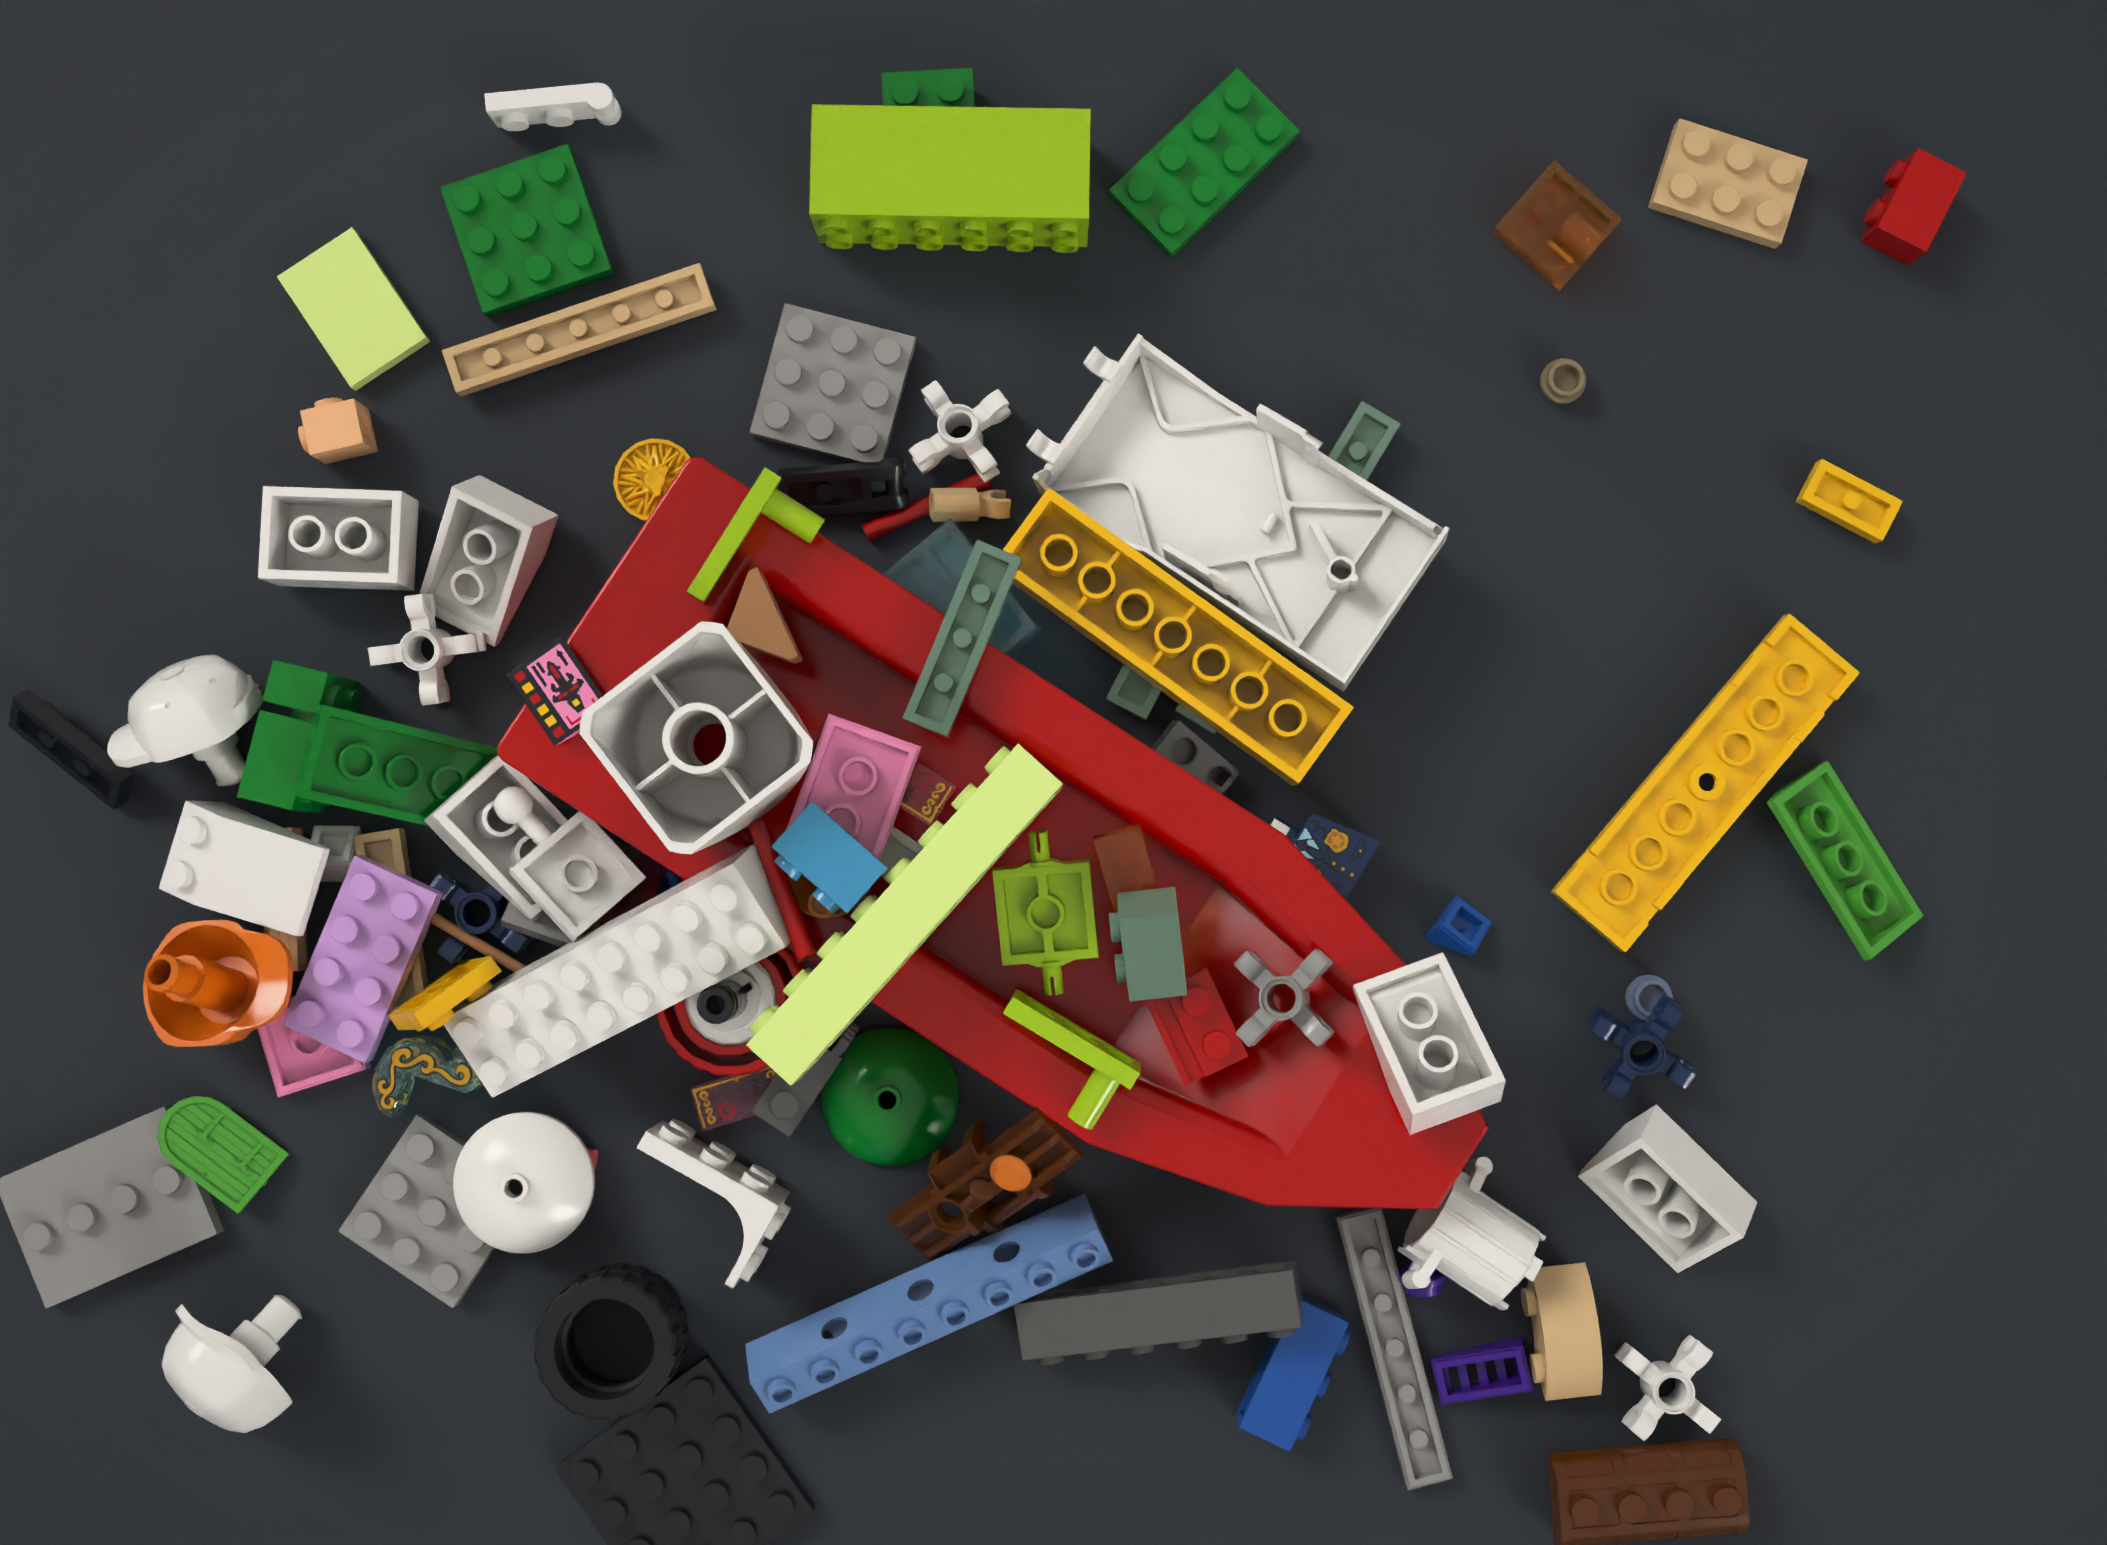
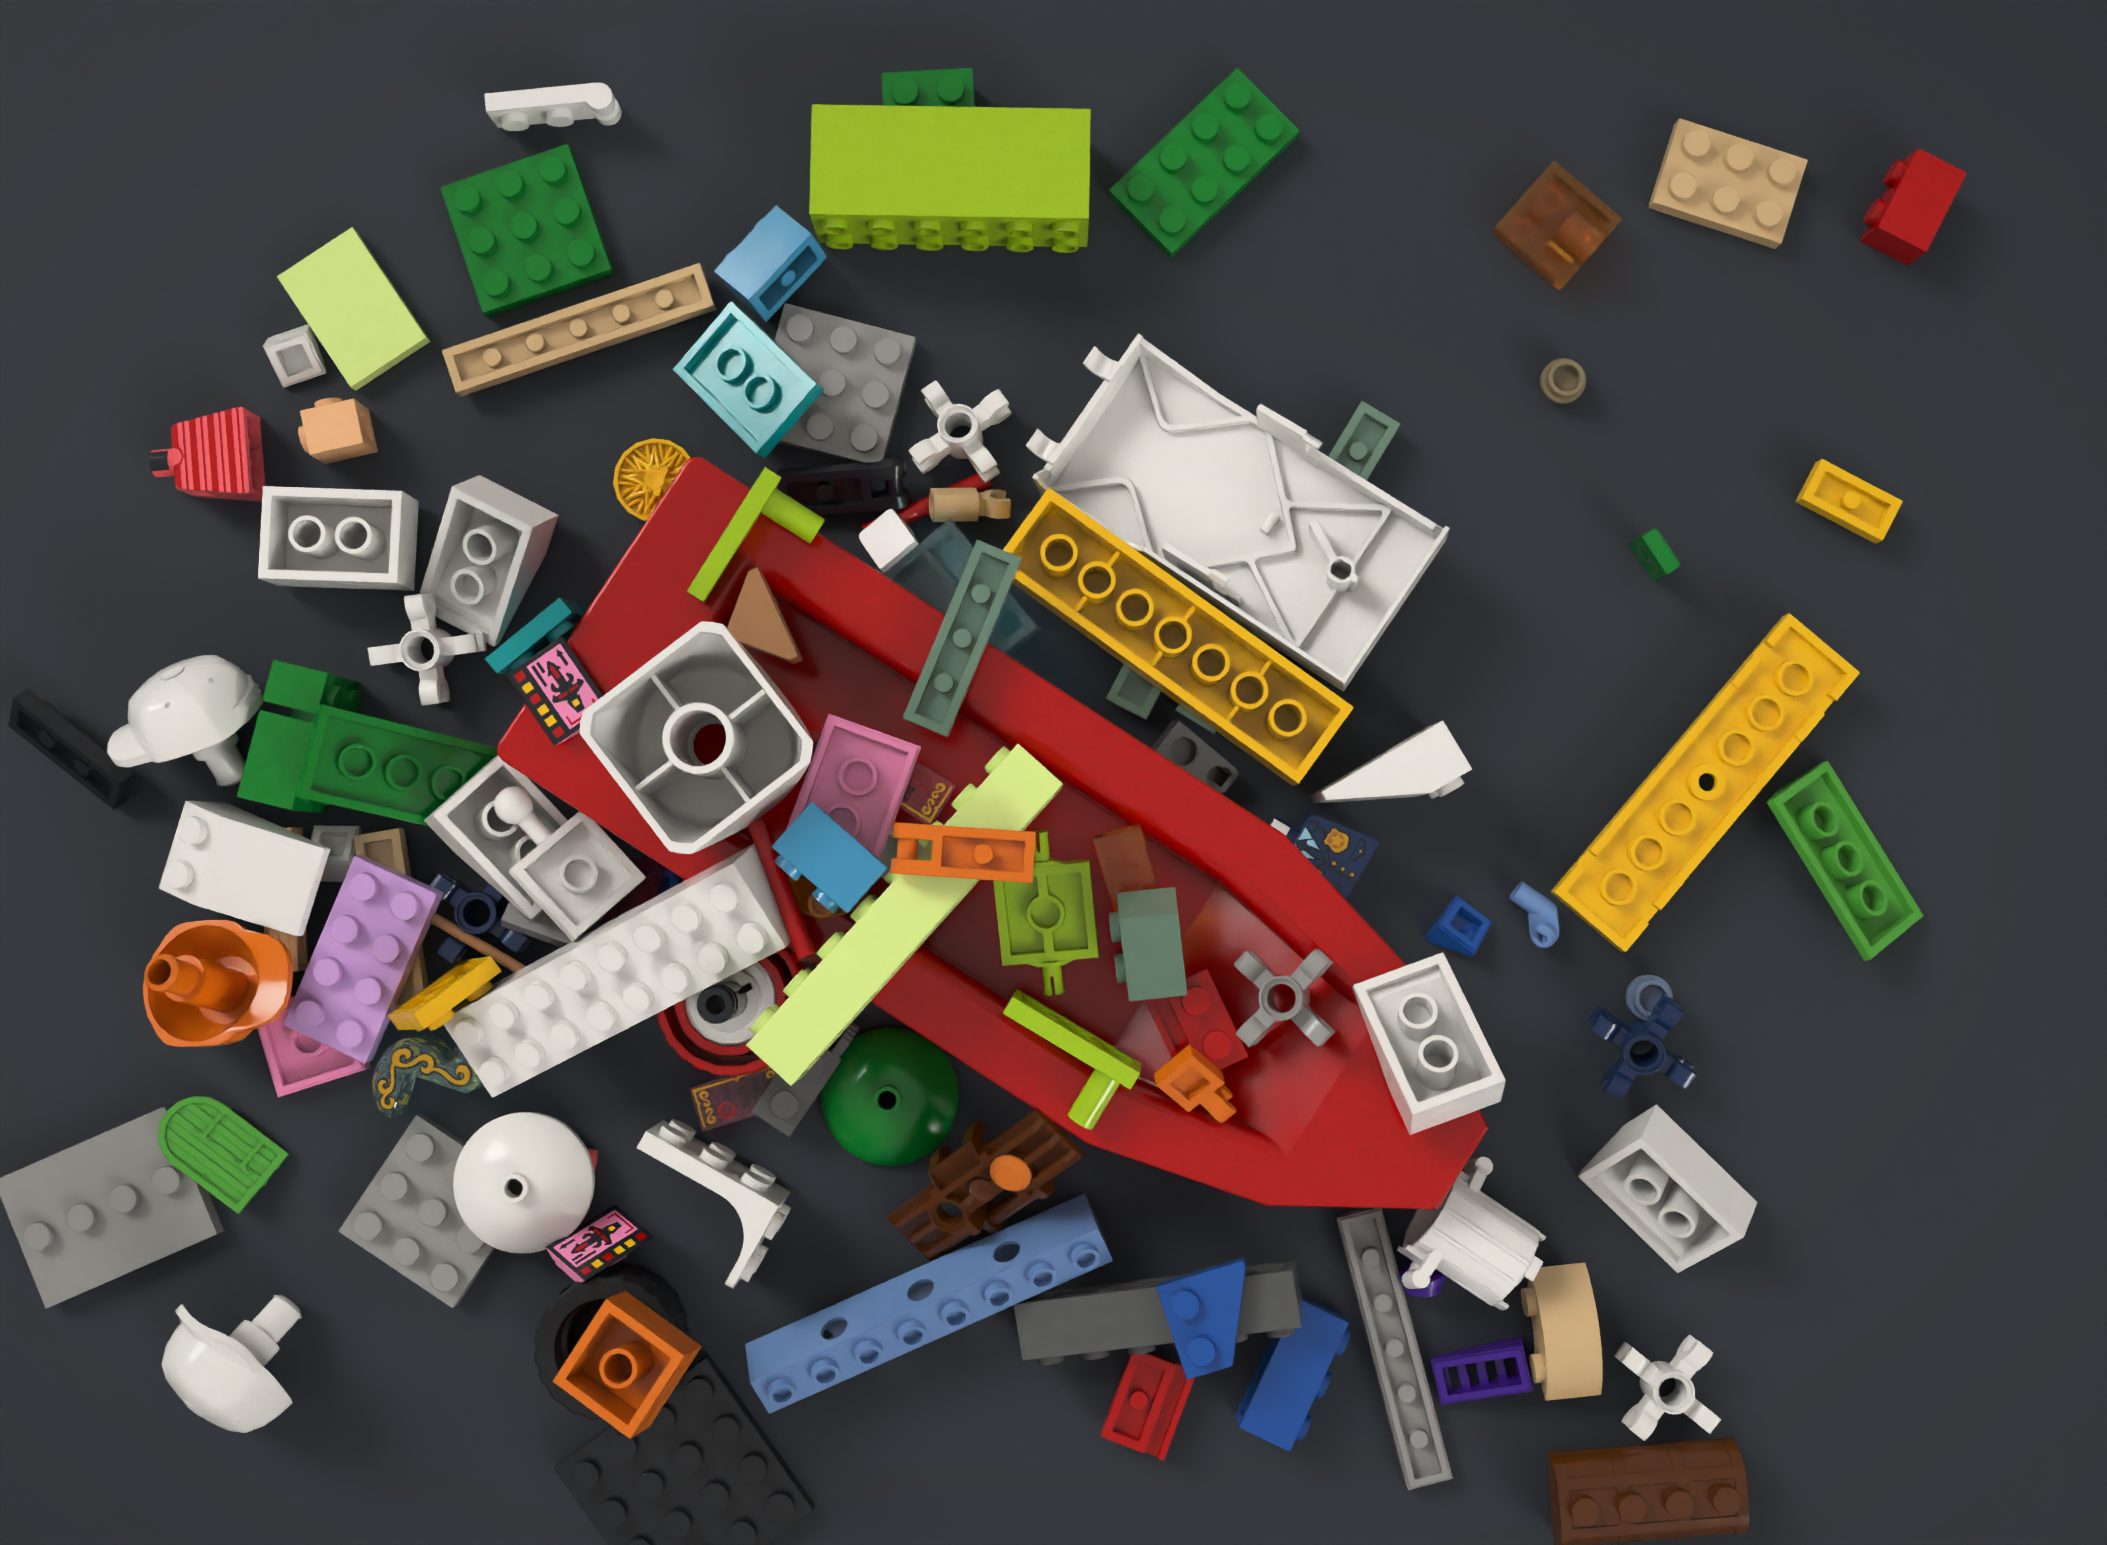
(215, 456): none -> coral torso
(295, 355): none -> white slope
(544, 629): none -> teal plate
(598, 1244): none -> piece
(627, 1364): none -> orange brick
(748, 379): none -> plate
(770, 263): none -> dark azure brick
(888, 539): none -> white slope
(965, 852): none -> orange plate
(1147, 1404): none -> red plate
(1194, 1081): none -> orange plate
(1205, 1315): none -> blue wing
(1415, 767): none -> white slope
(1542, 914): none -> medium blue arm
(1655, 554): none -> green tile

